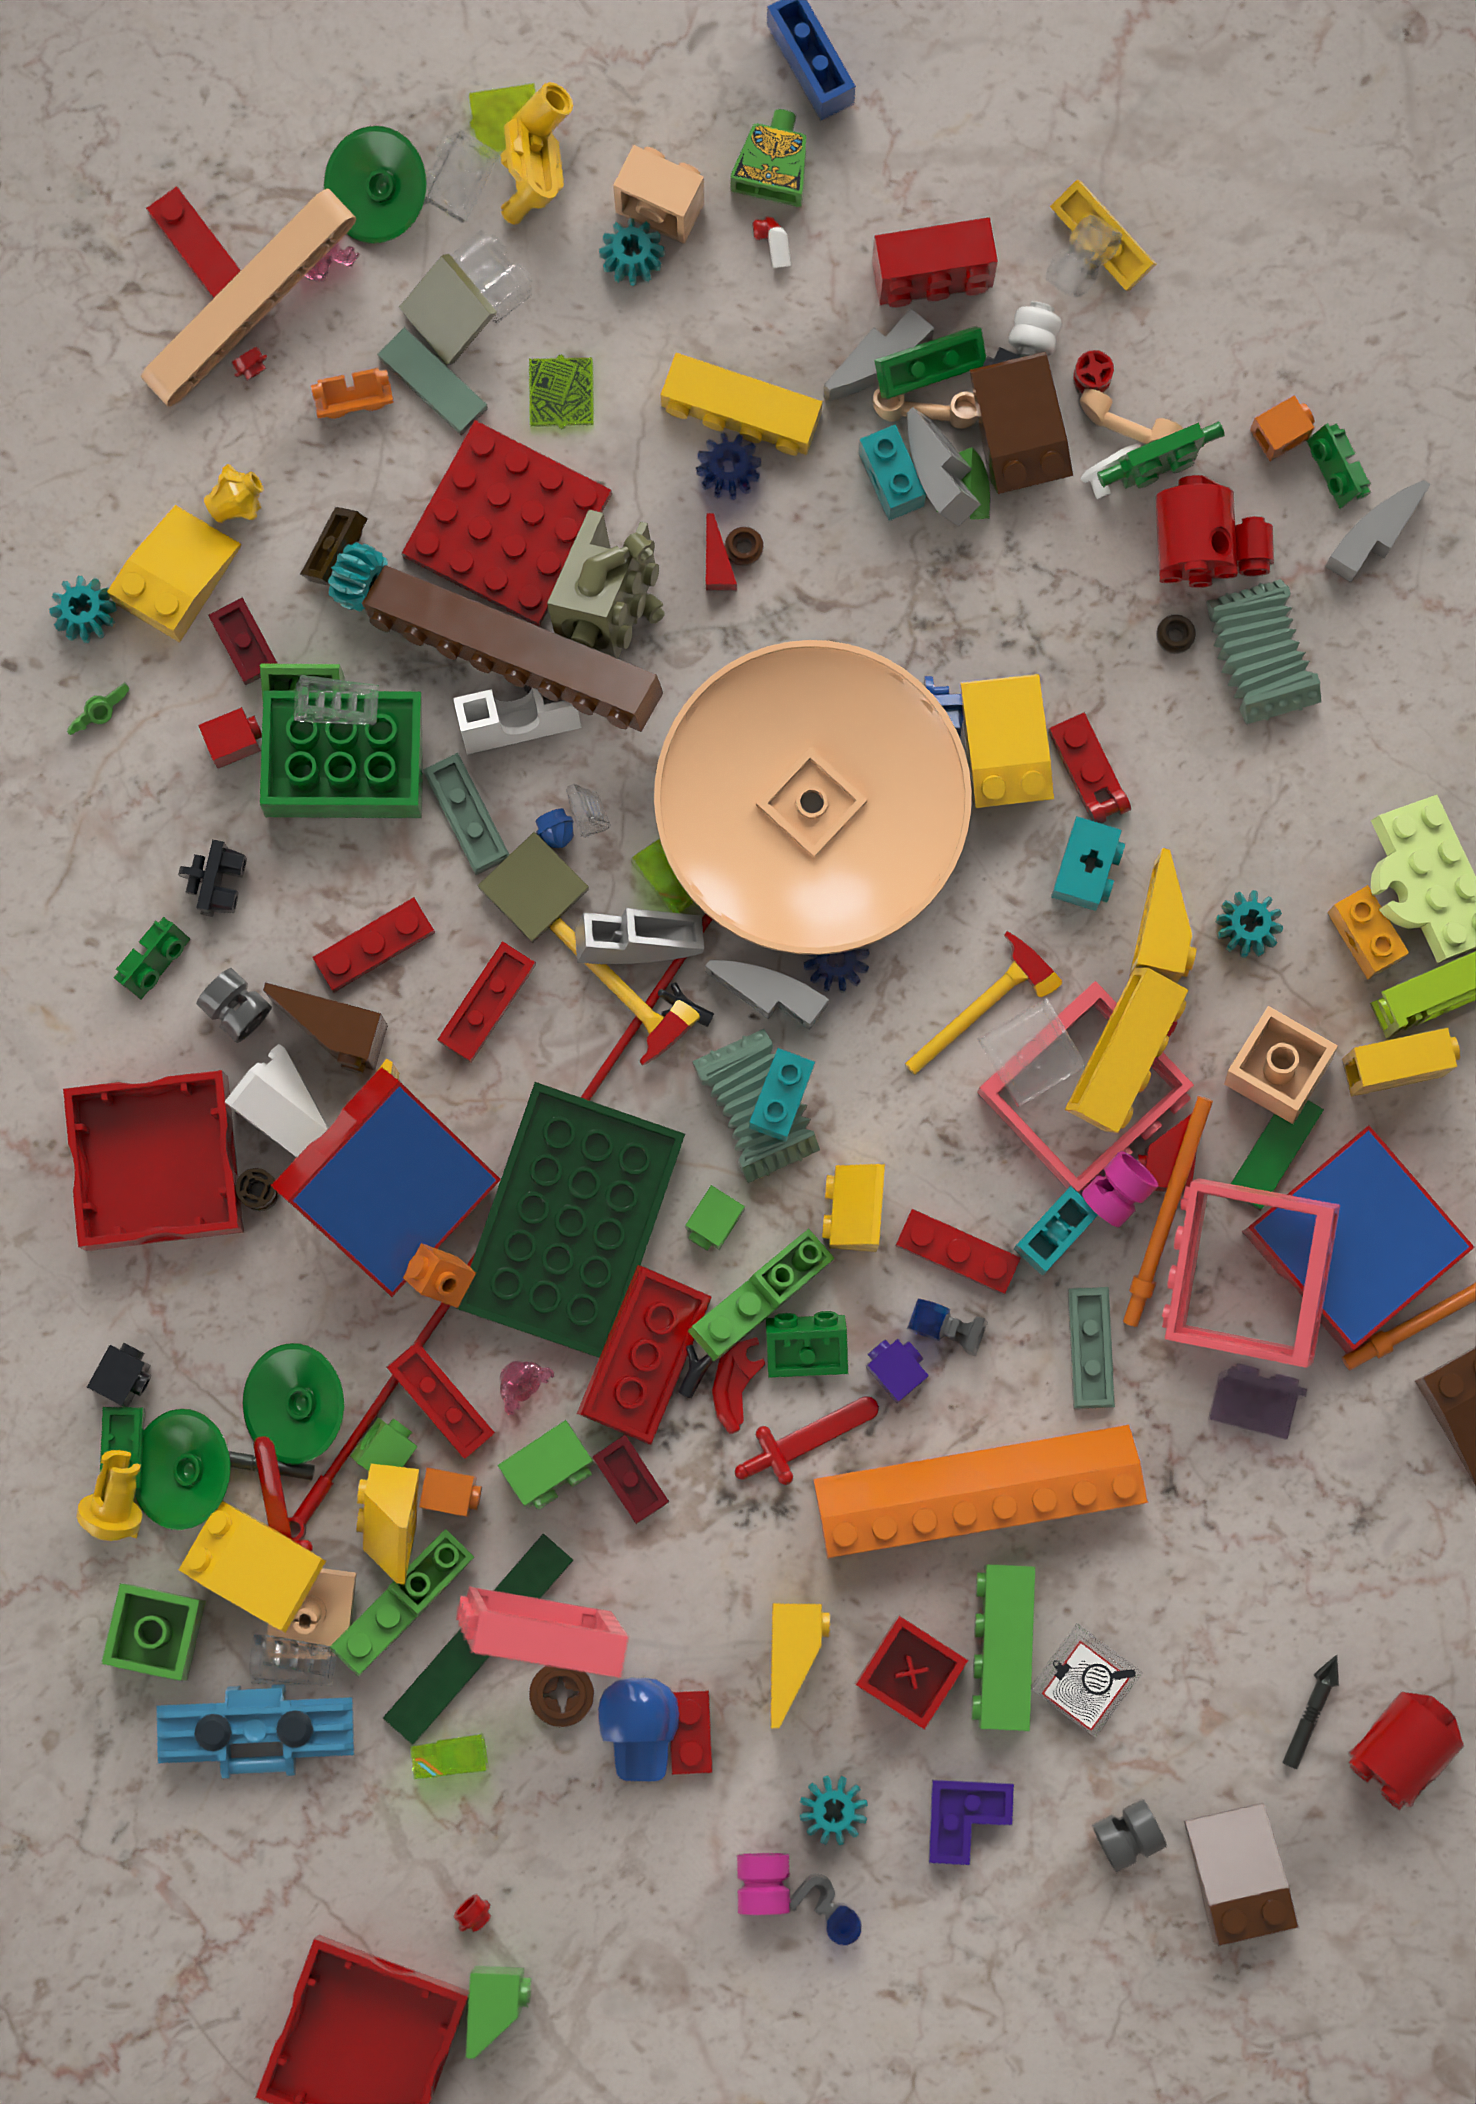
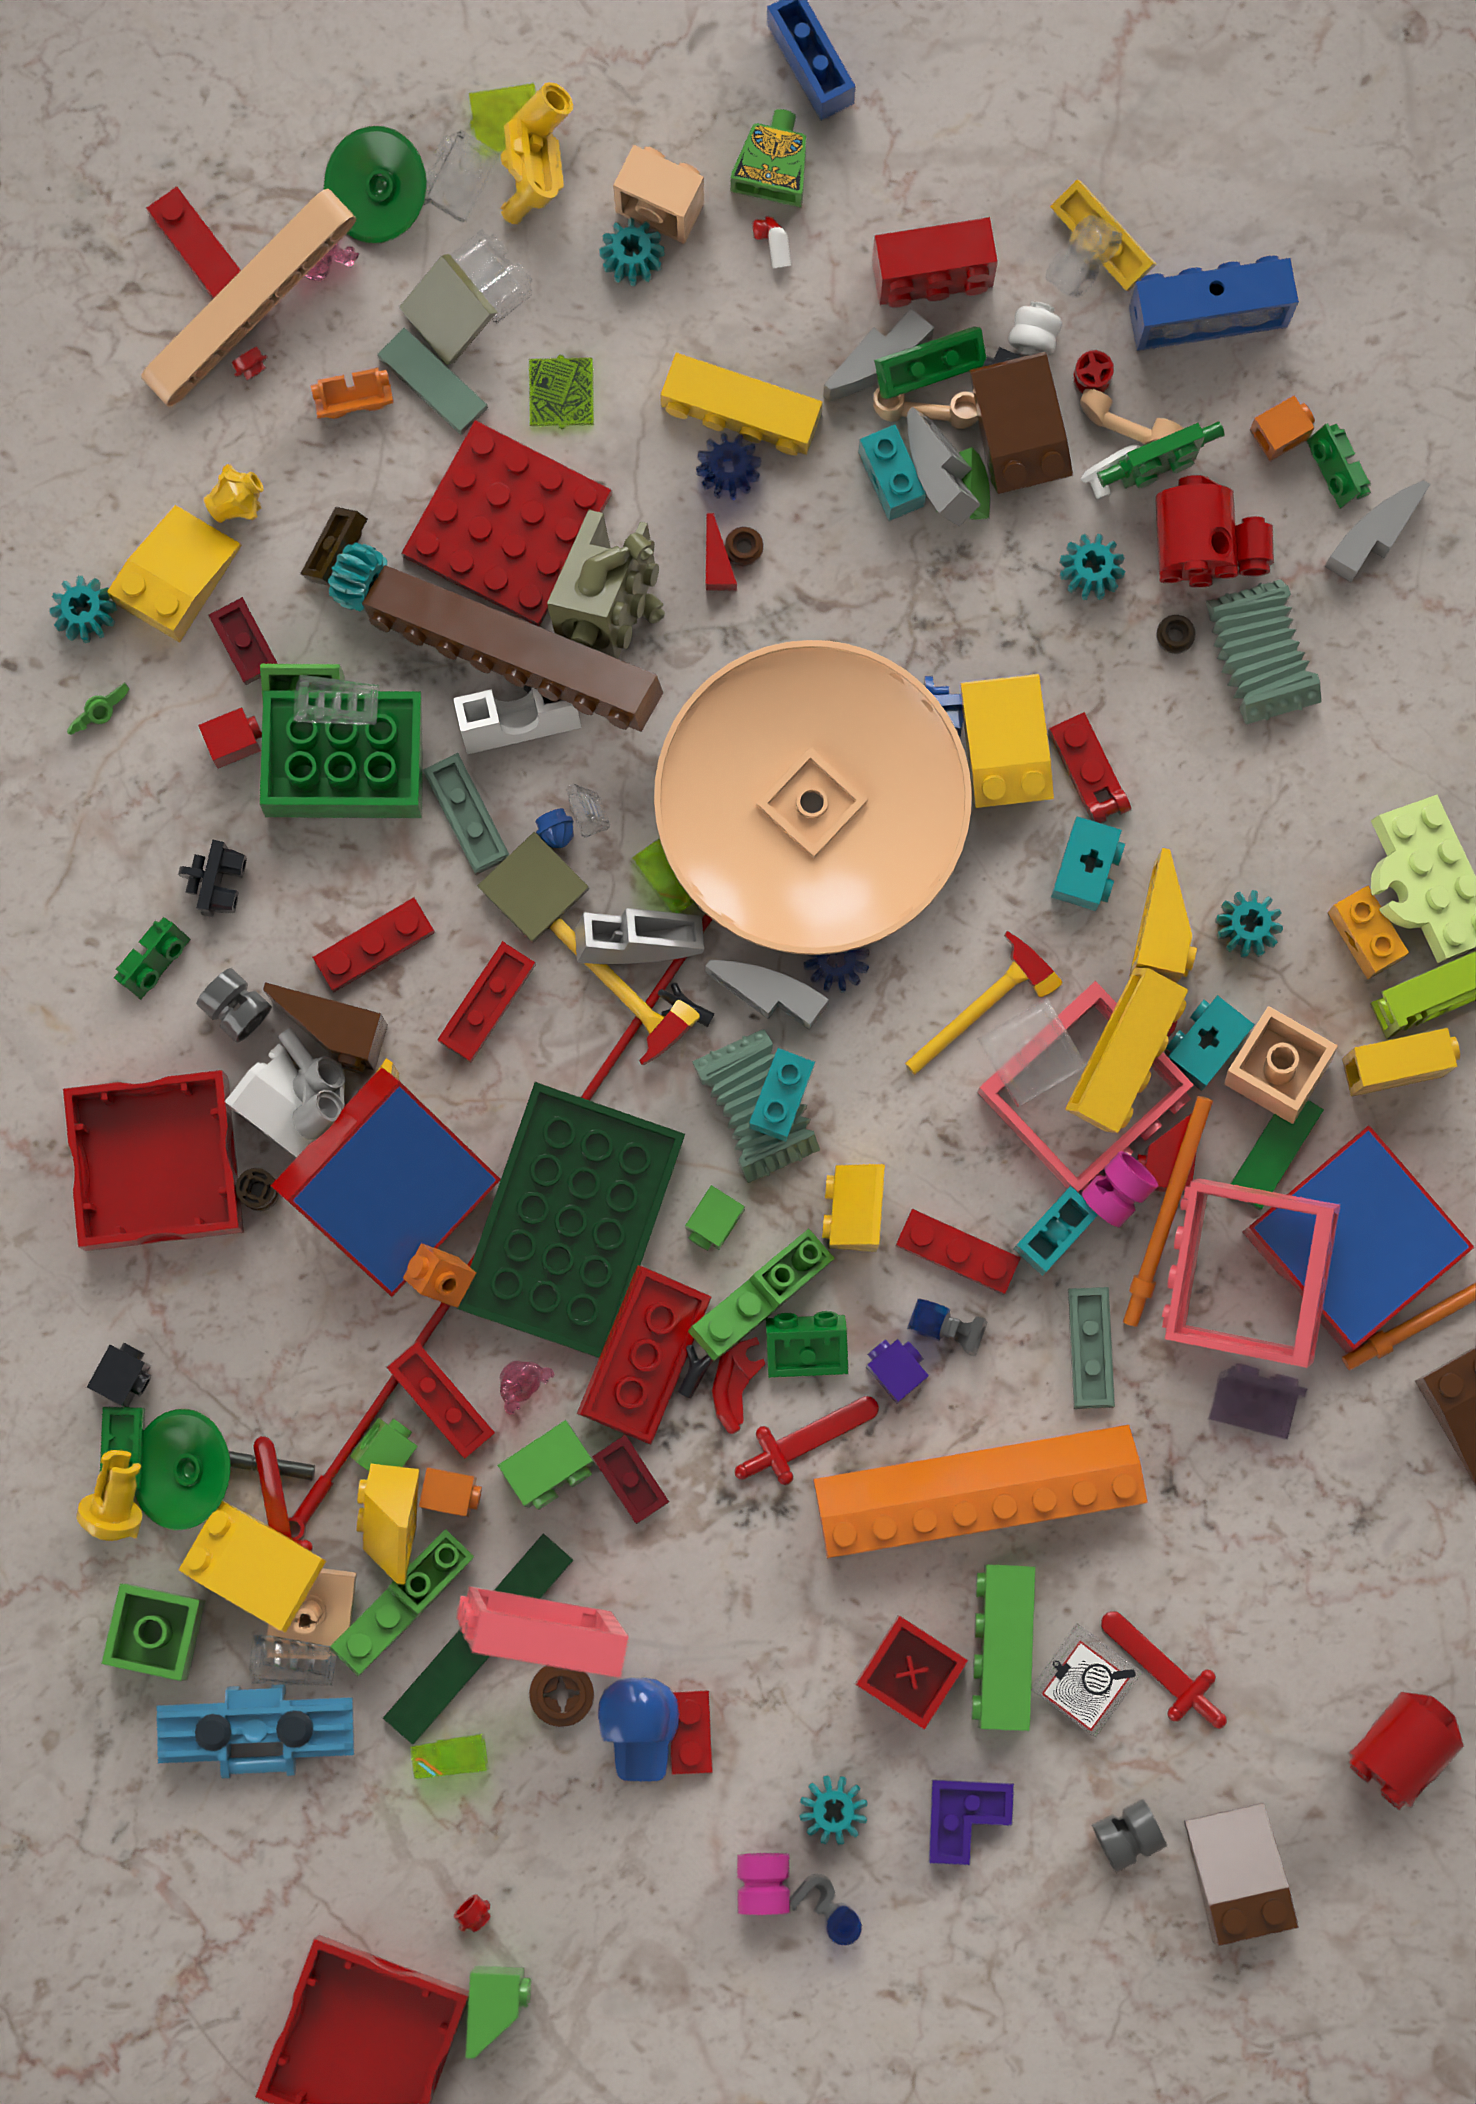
(294, 1402): green hat -> none
(317, 1086): none -> light grey beam
(795, 1643): yellow slope -> none
(1099, 556): none -> teal gear
(1188, 1692): none -> red sword
(1213, 303): none -> blue brick
(1228, 1029): none -> teal brick
(1326, 1678): pearl dark grey piece -> none

